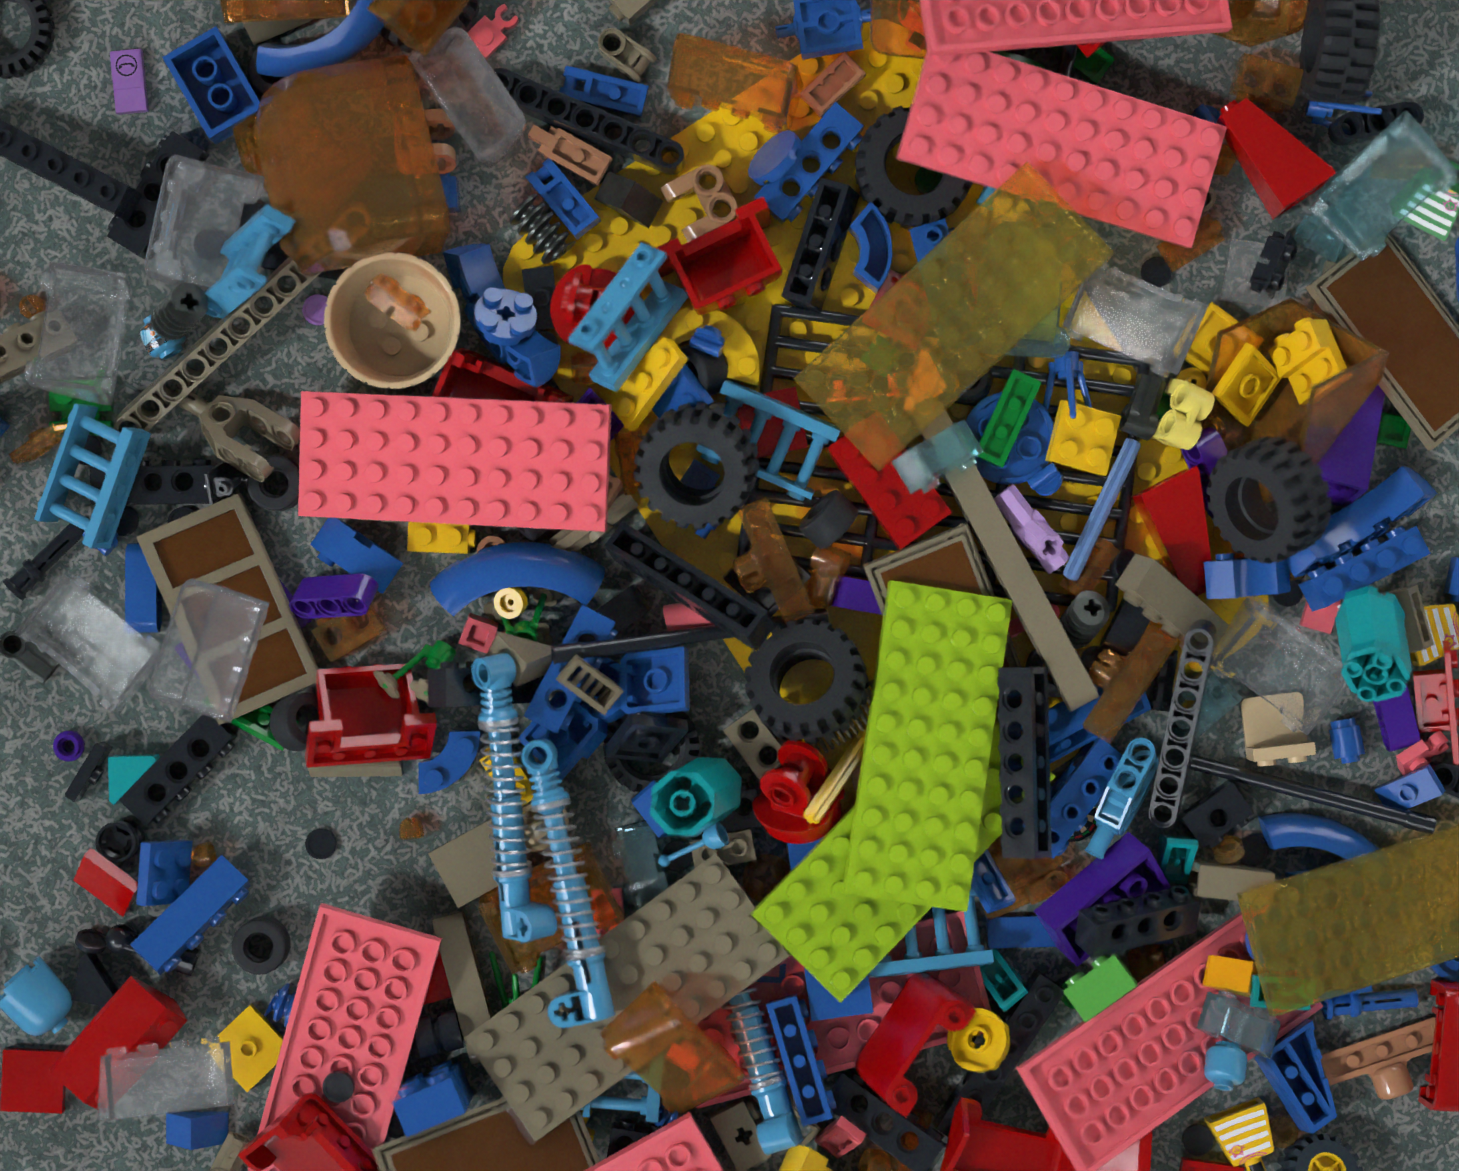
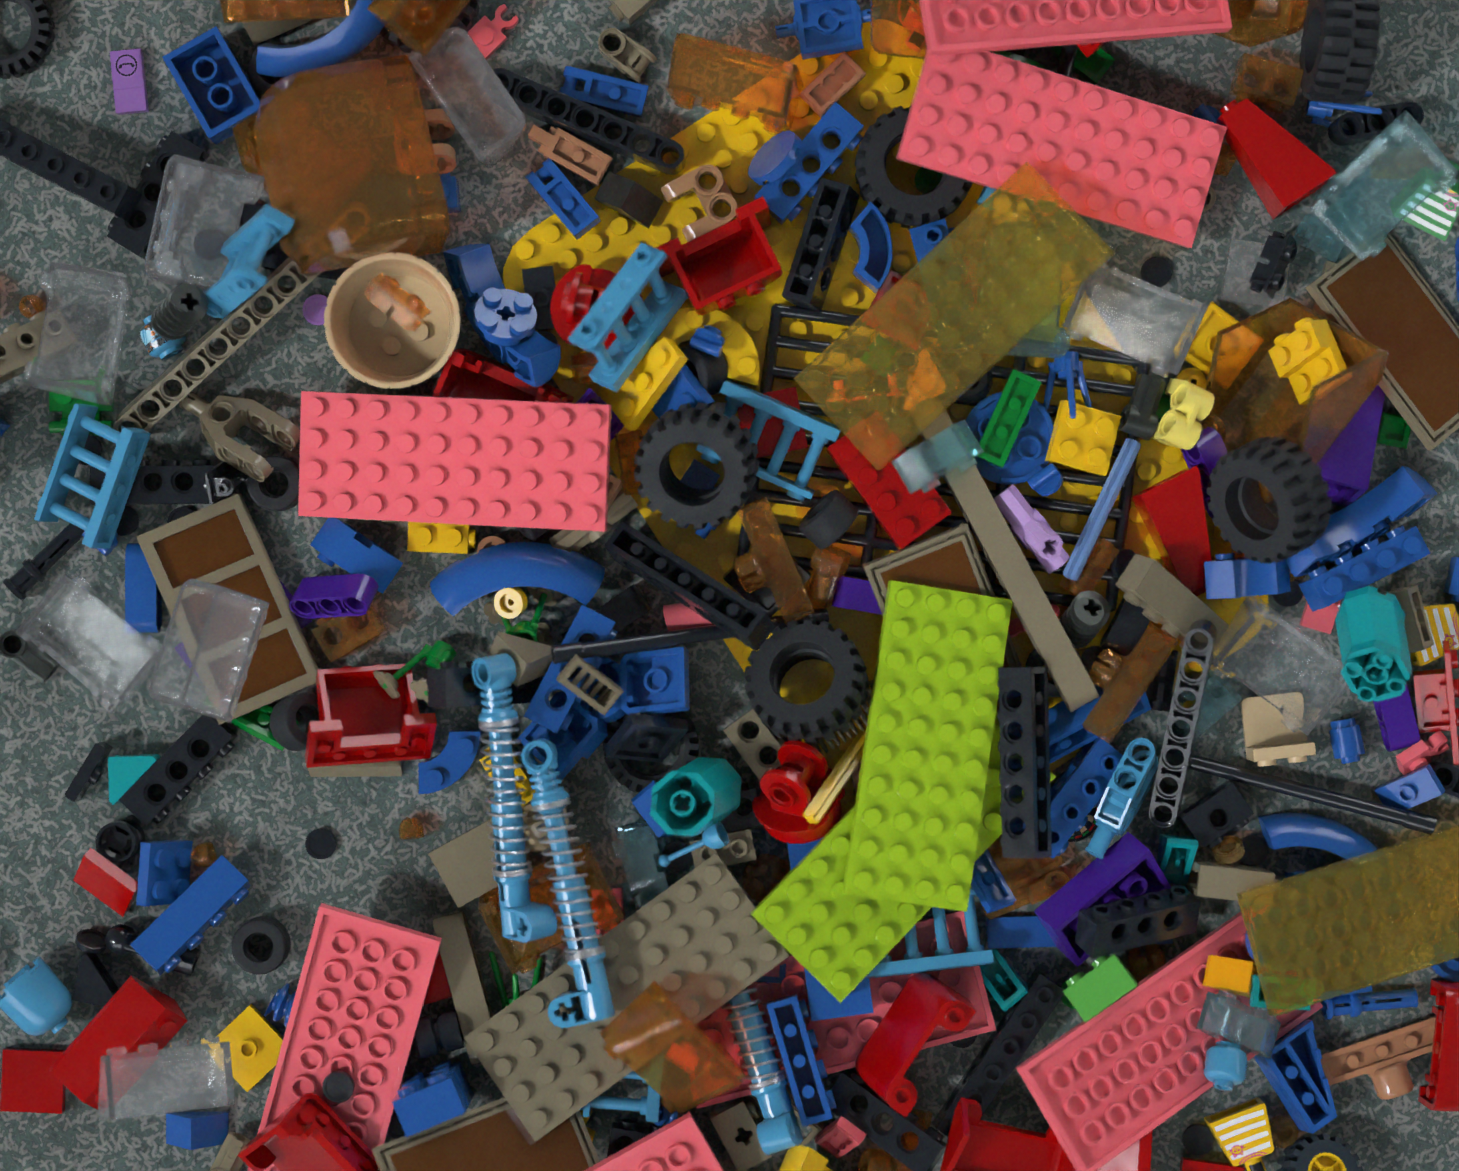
(39, 443): clear orange plate -> none
(59, 746): dark purple plate -> none
(478, 633): coral plate -> none
(540, 230): pearl dark grey piece -> none
(988, 1055): yellow plate -> none
(1206, 237): clear orange hinge -> none
(1246, 384): yellow plate -> none

